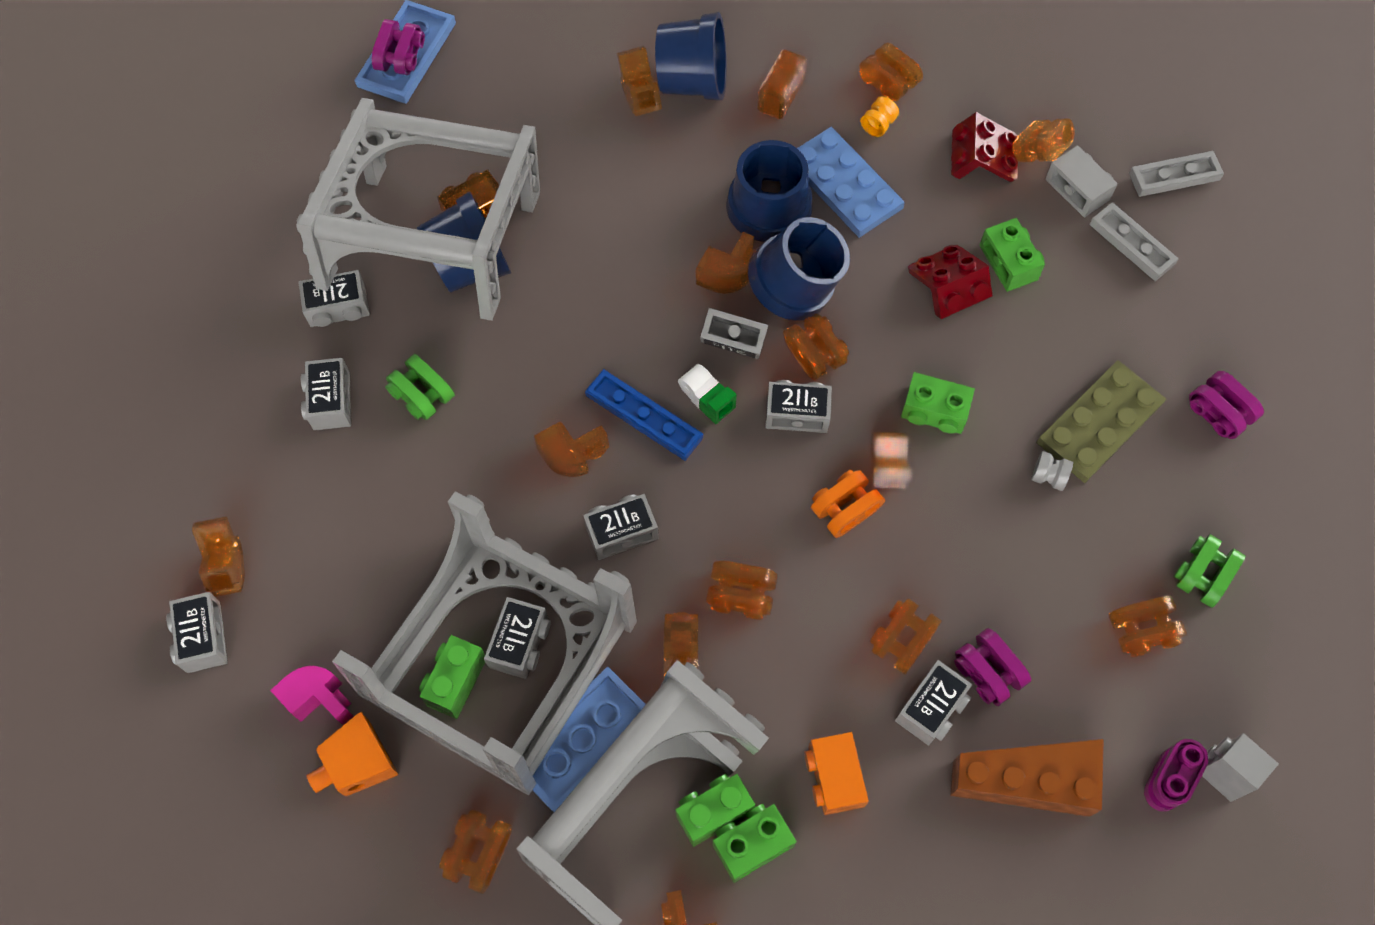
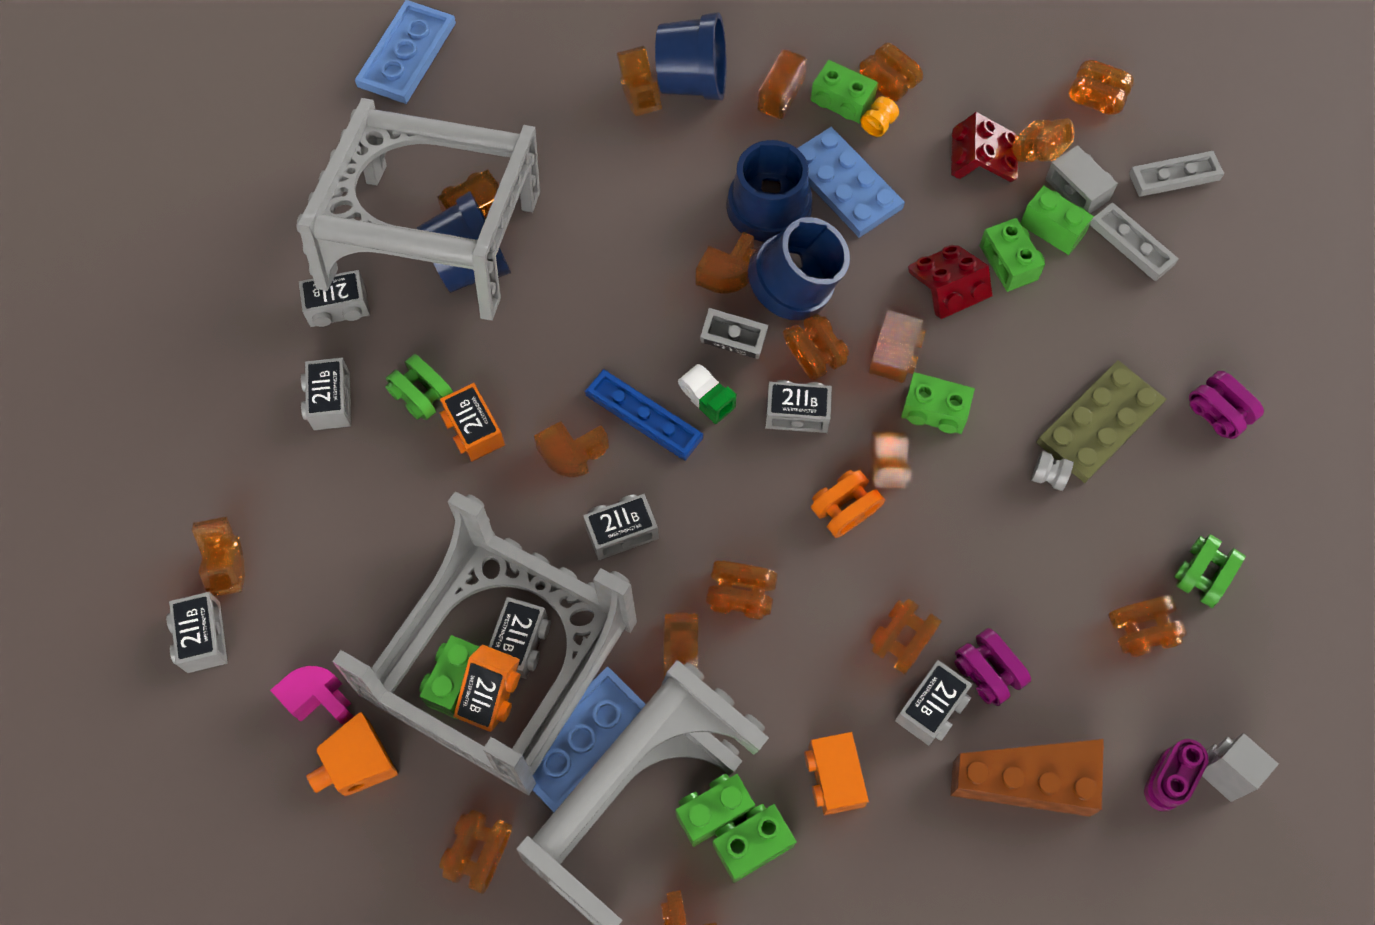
(397, 47): magenta brick -> none
(472, 422): none -> brick
(487, 688): none -> brick
(843, 91): none -> bright green brick
(896, 345): none -> clear orange brick
(1056, 220): none -> bright green brick
(1101, 87): none -> clear orange brick

